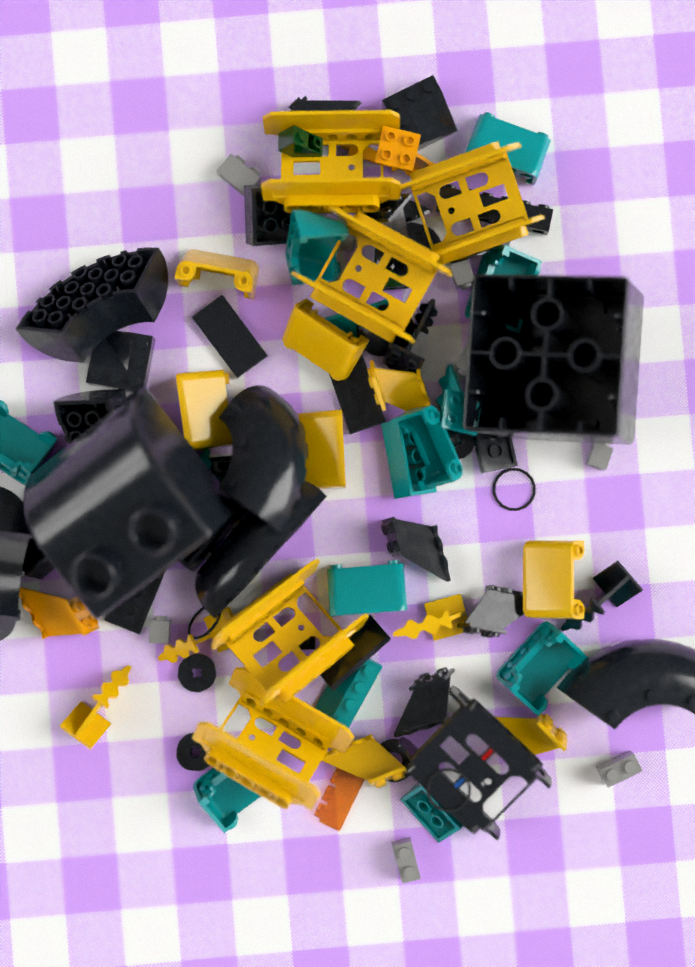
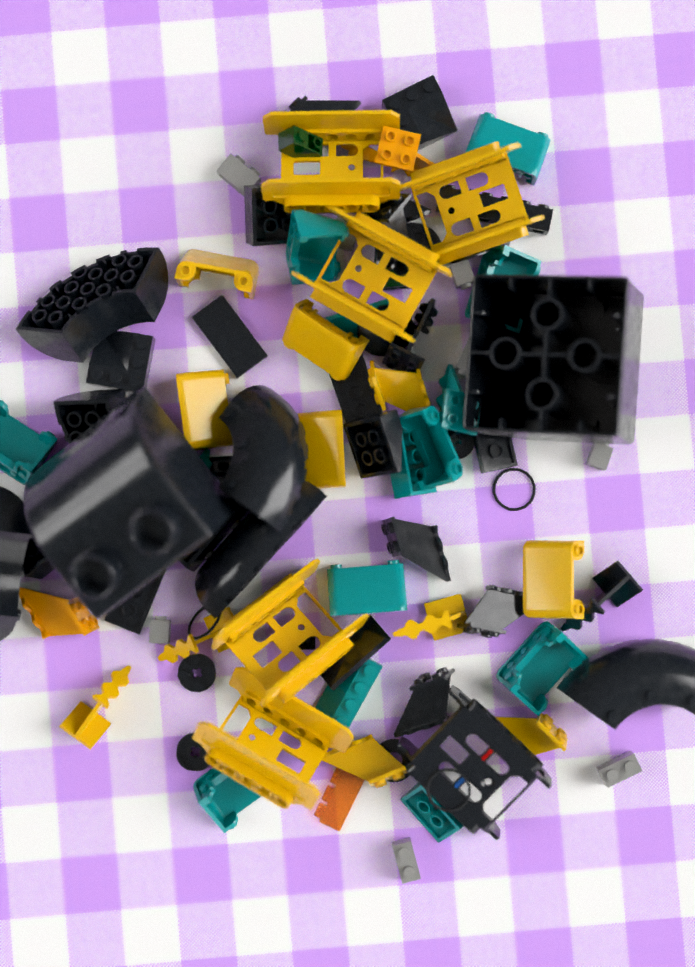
(376, 443): none -> black slope

